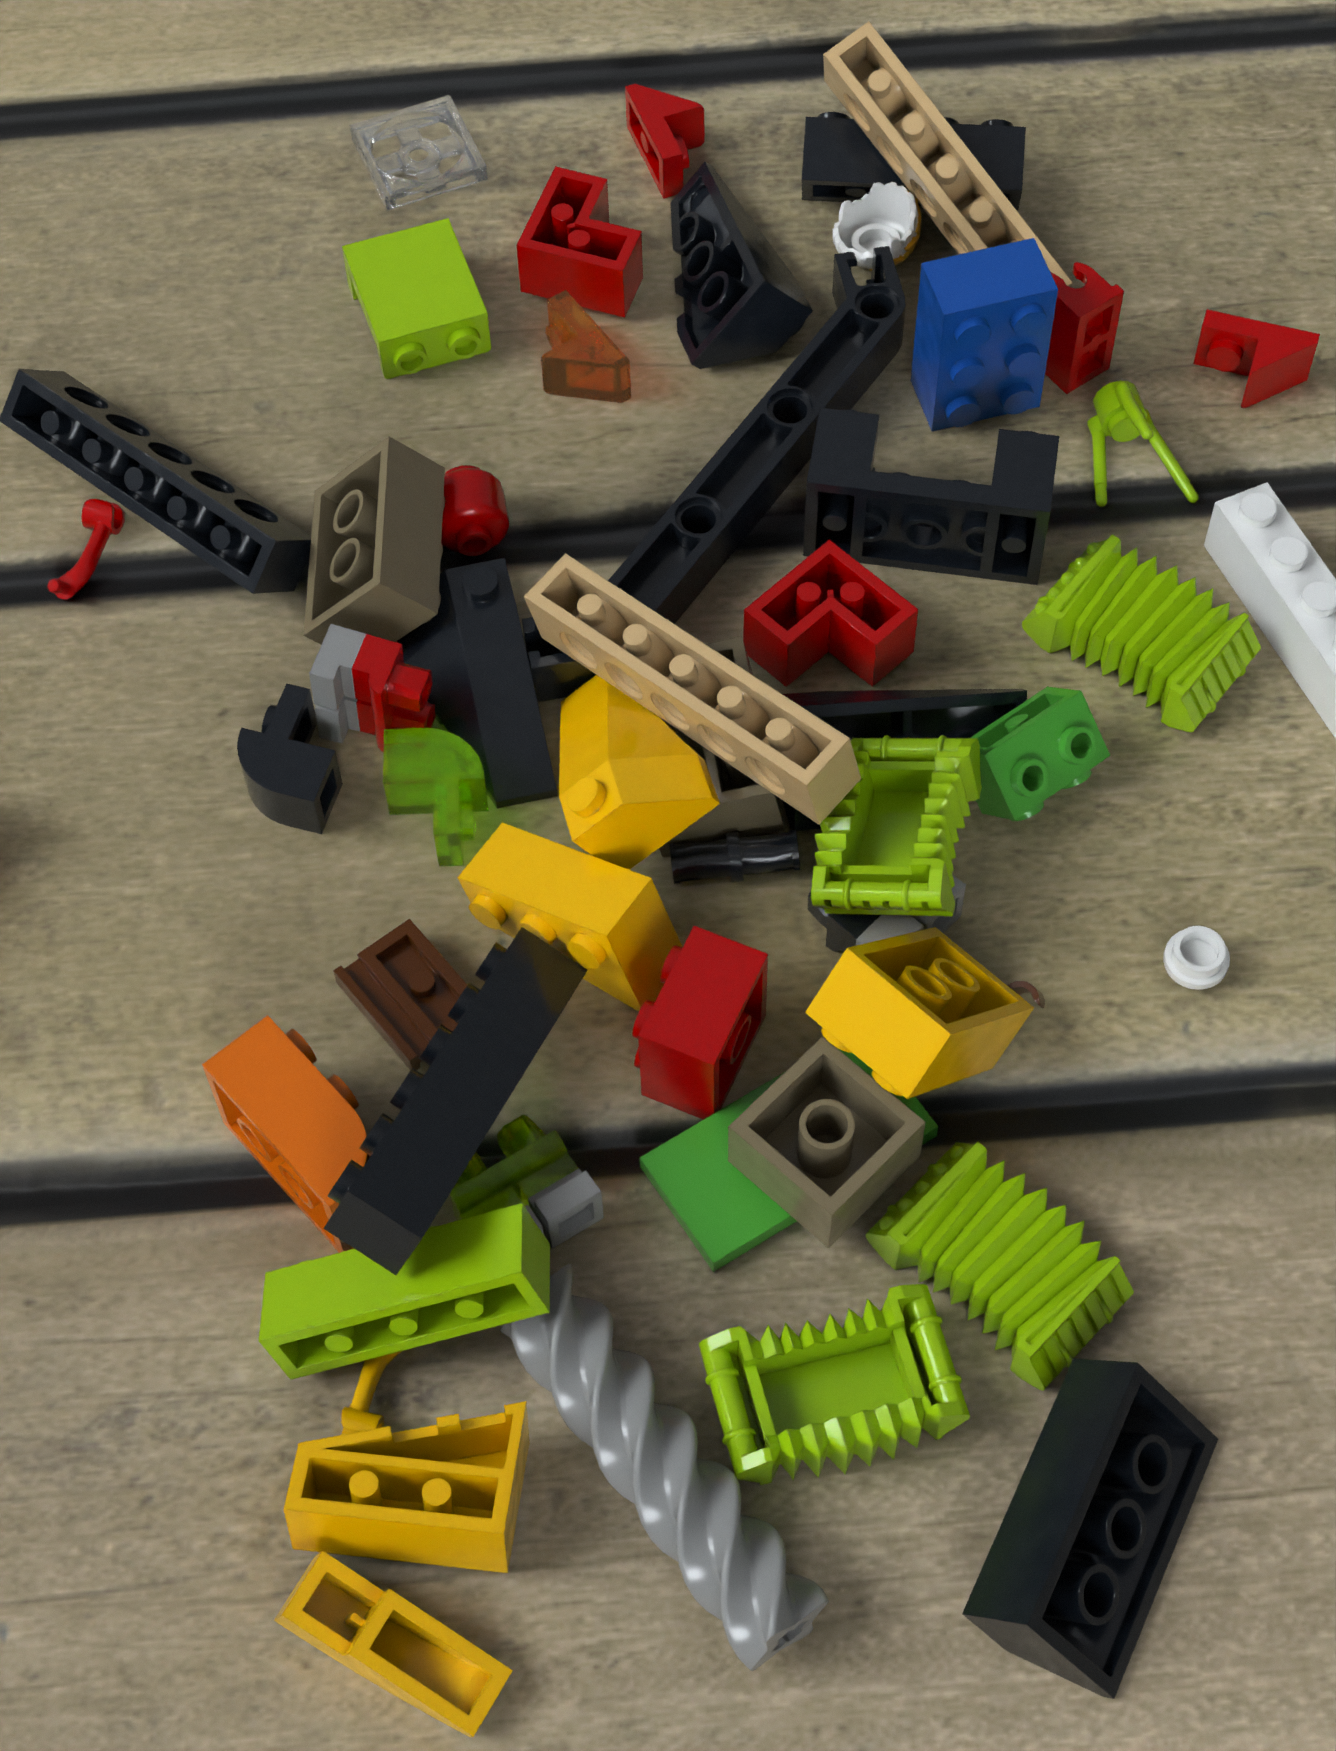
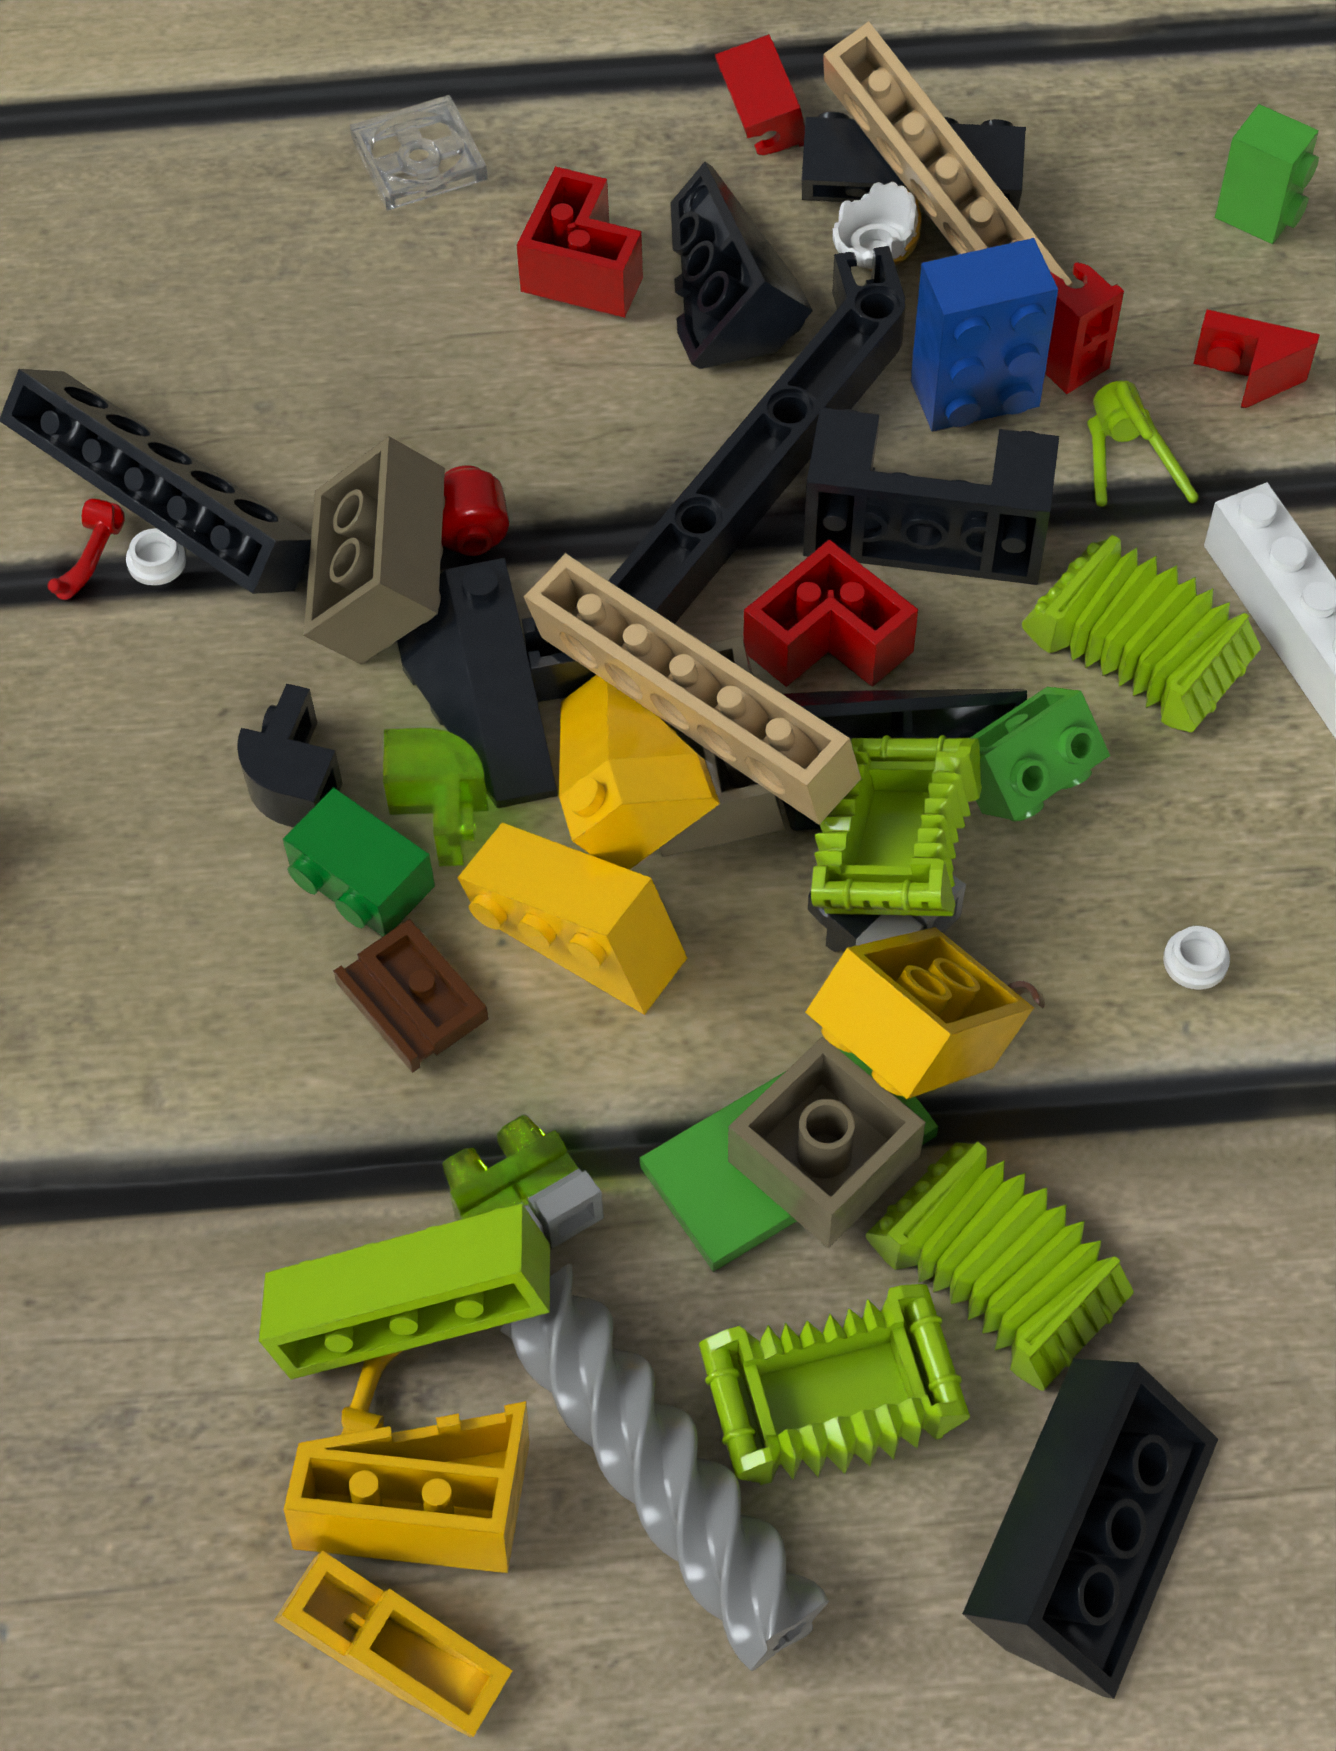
(155, 558): none -> white plate
(289, 1116): orange brick -> none
(358, 863): none -> green brick
(367, 687): hips -> none
(418, 298): lime panel -> none
(452, 1106): black brick -> none
(582, 356): clear orange slope -> none
(664, 132): red slope -> none
(701, 1022): red brick -> none
(734, 856): black pin -> none
(762, 94): none -> red hinge
(1267, 174): none -> bright green brick

